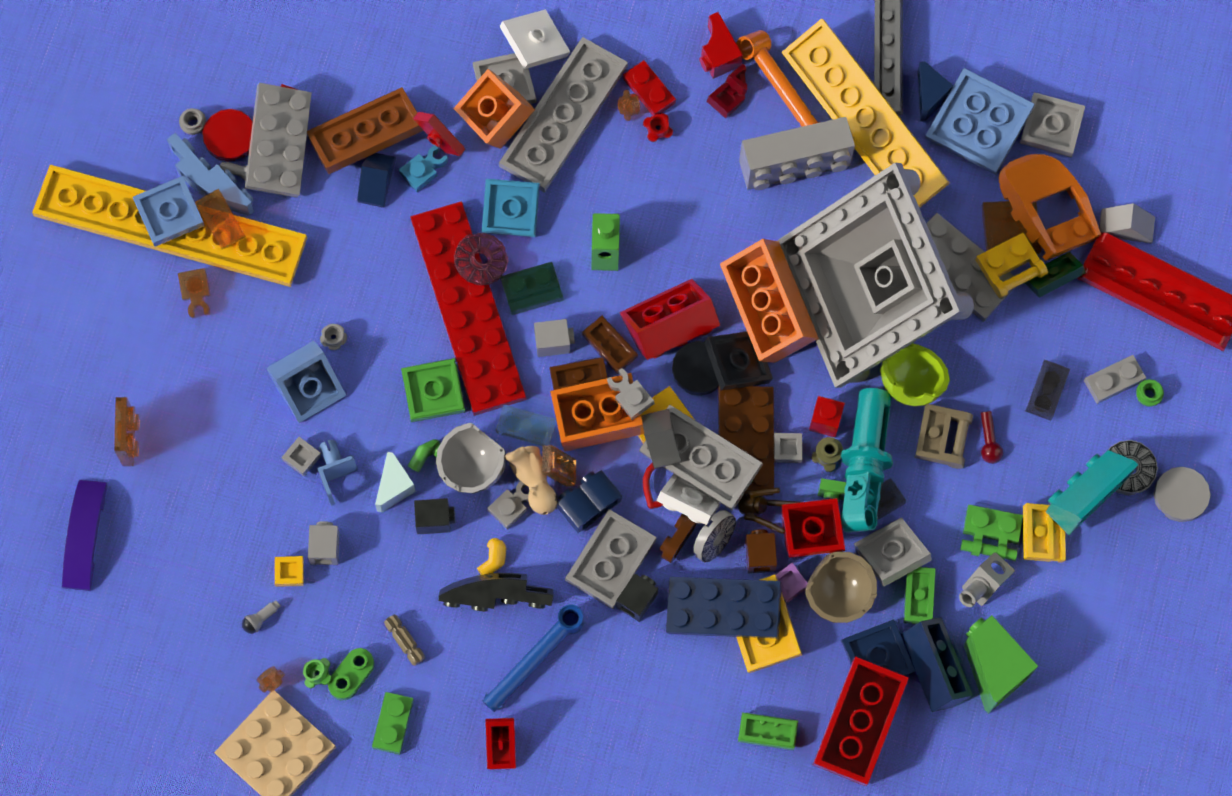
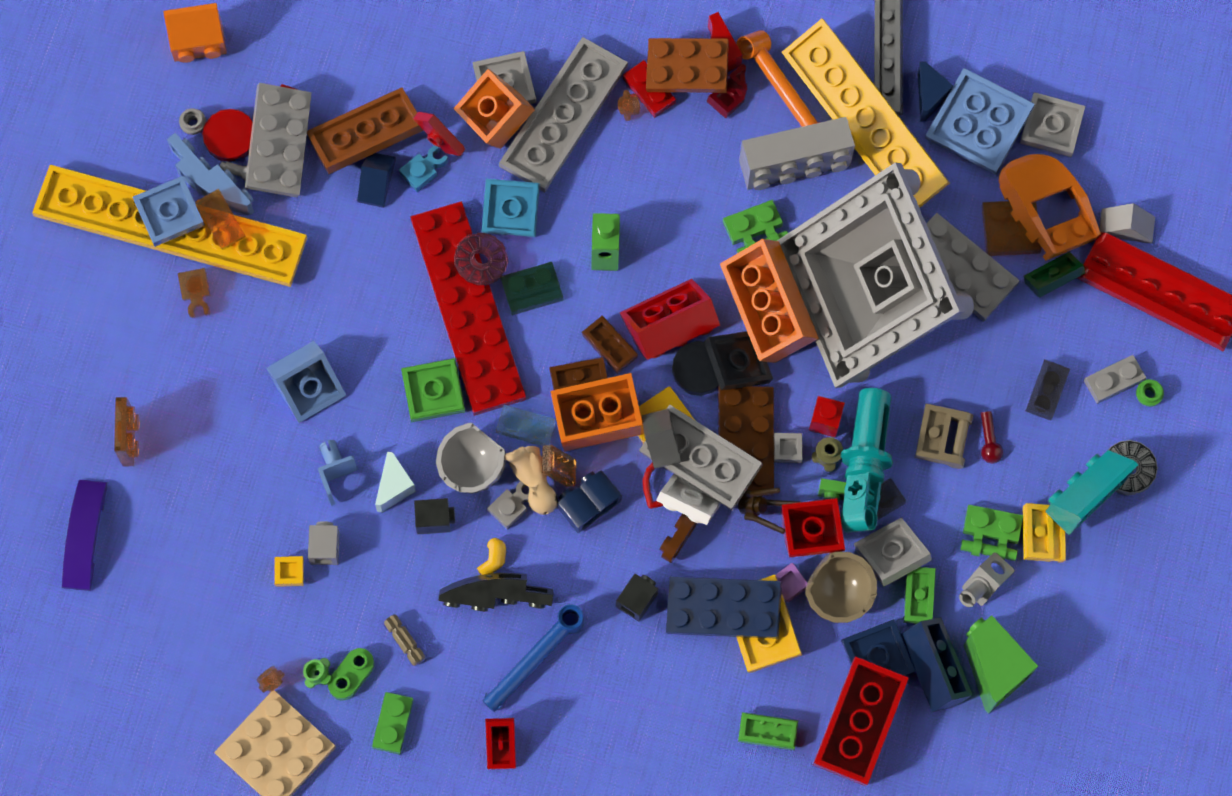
(195, 32): none -> orange slope
(253, 622): light grey piece -> none
(301, 456): light grey plate -> none
(328, 331): light grey plate -> none
(422, 453): bright green arm -> none
(534, 39): white plate -> none
(553, 337): light grey brick -> none
(610, 558): light grey plate -> none
(632, 397): light grey plate -> none
(657, 120): red plate -> none
(687, 65): none -> dark orange plate
(714, 538): light grey tile -> none
(752, 223): none -> bright green plate
(760, 551): reddish brown brick -> none
(915, 376): lime cylinder -> none
(1008, 257): yellow plate -> none
(1182, 494): light grey tile -> none

